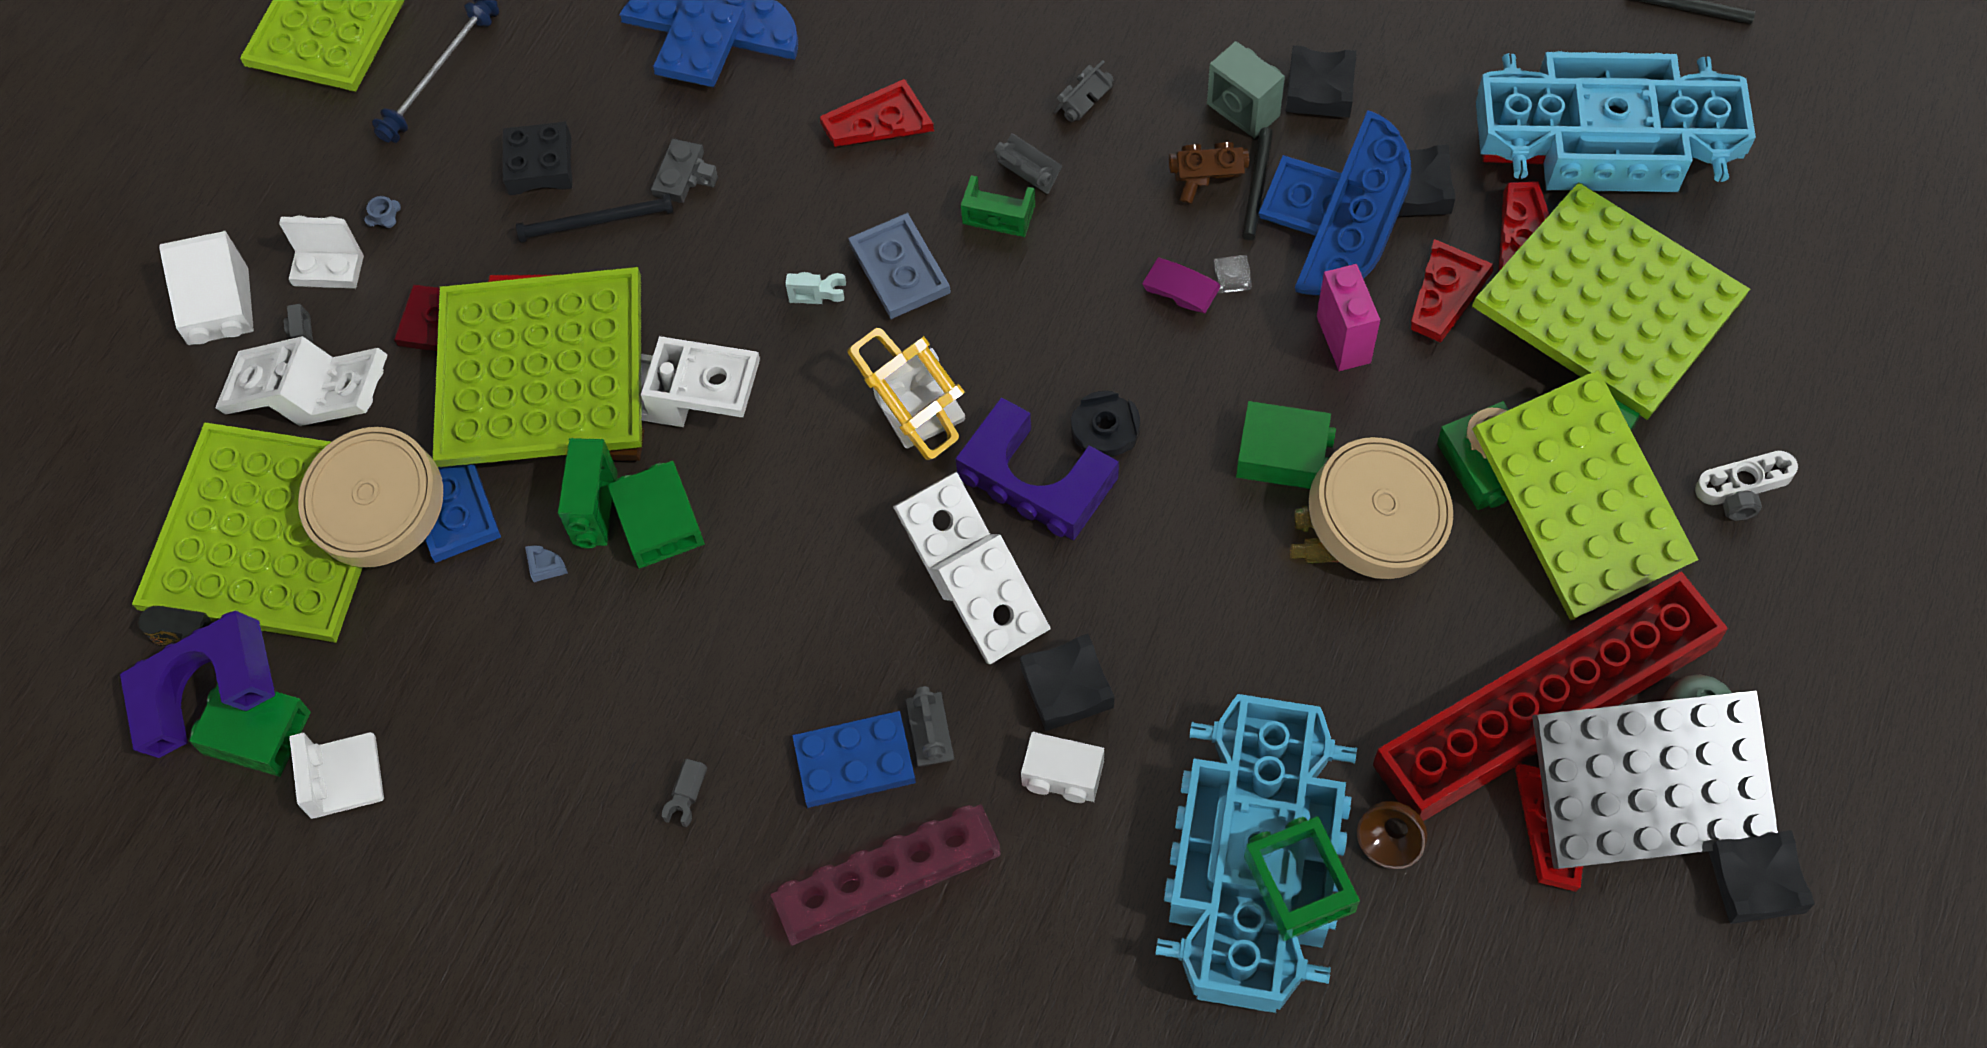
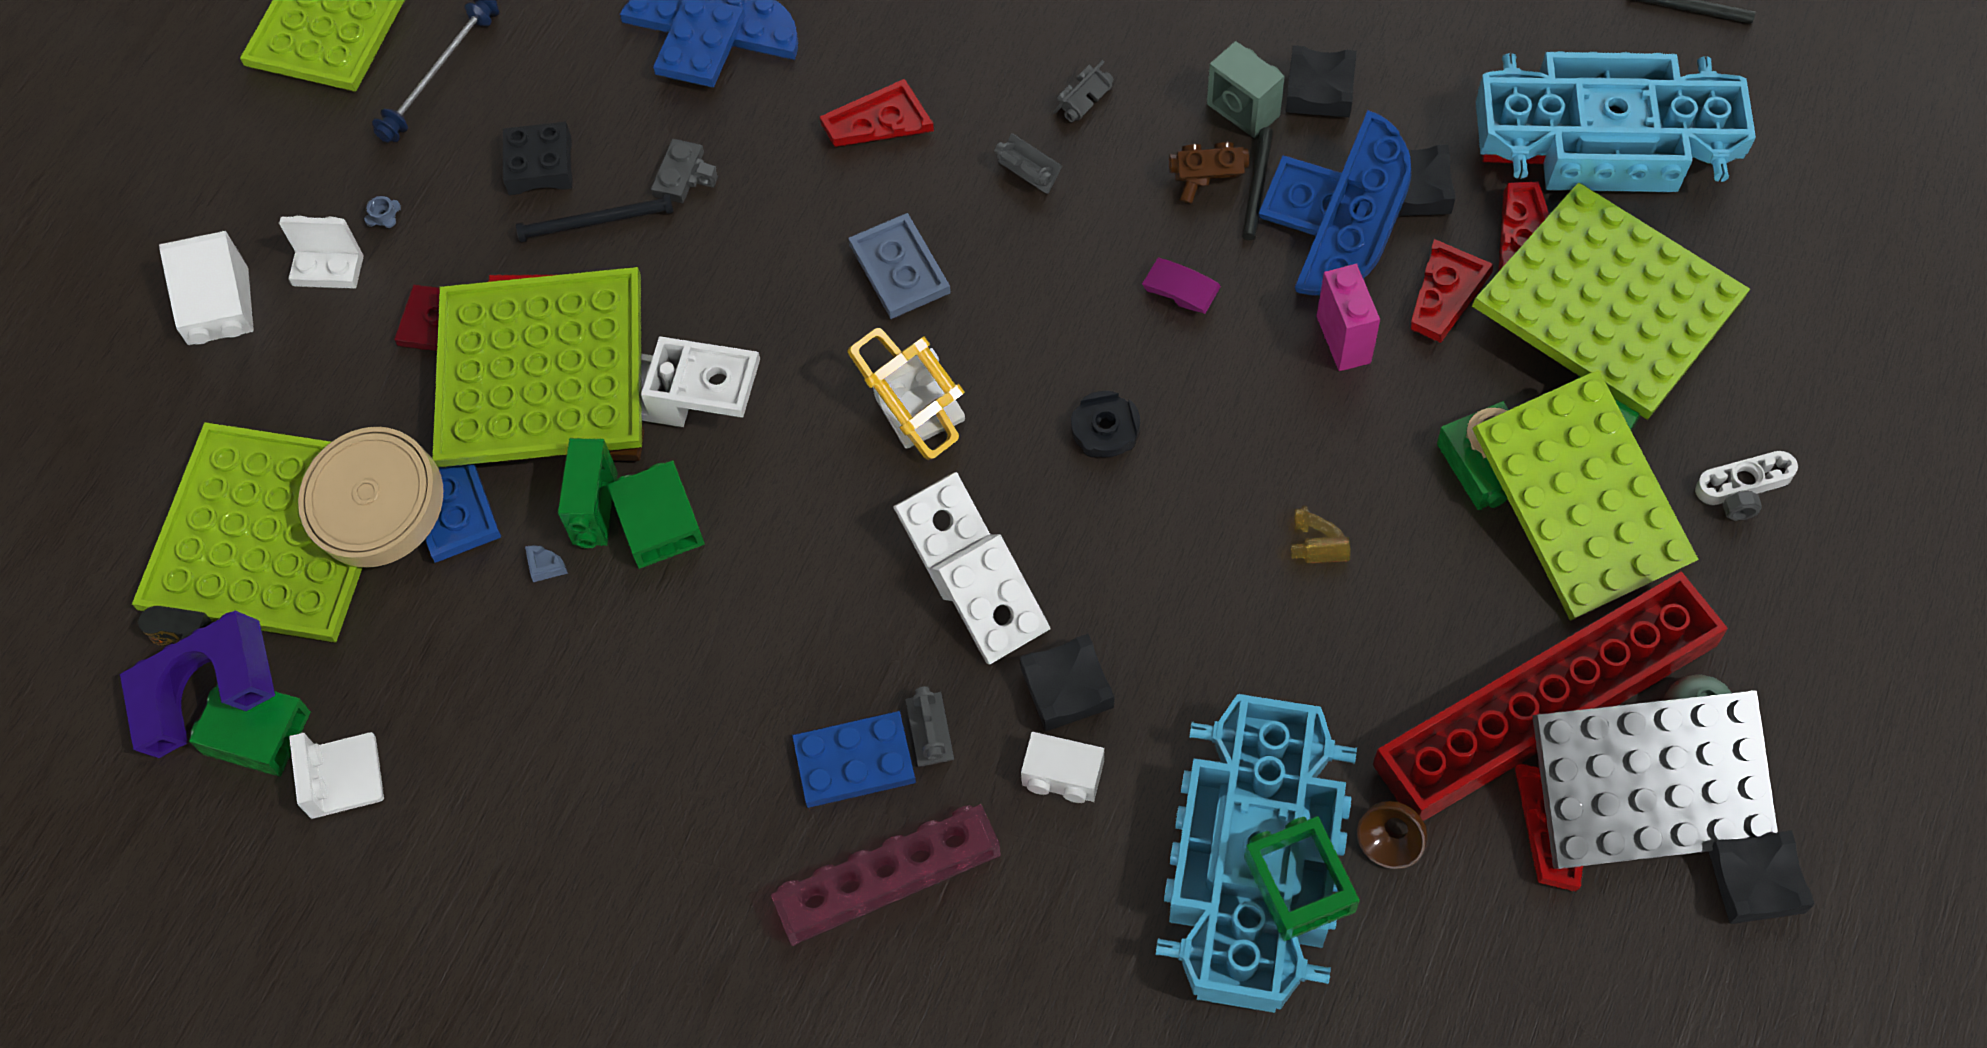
(298, 322): dark grey plate -> none
(302, 381): white bracket -> none
(685, 791): dark grey bar -> none
(812, 290): light aqua plate -> none
(997, 211): green panel -> none
(1061, 505): dark purple arch -> none
(1232, 273): clear plate -> none
(1284, 444): green brick -> none
(1380, 508): tan brick -> none

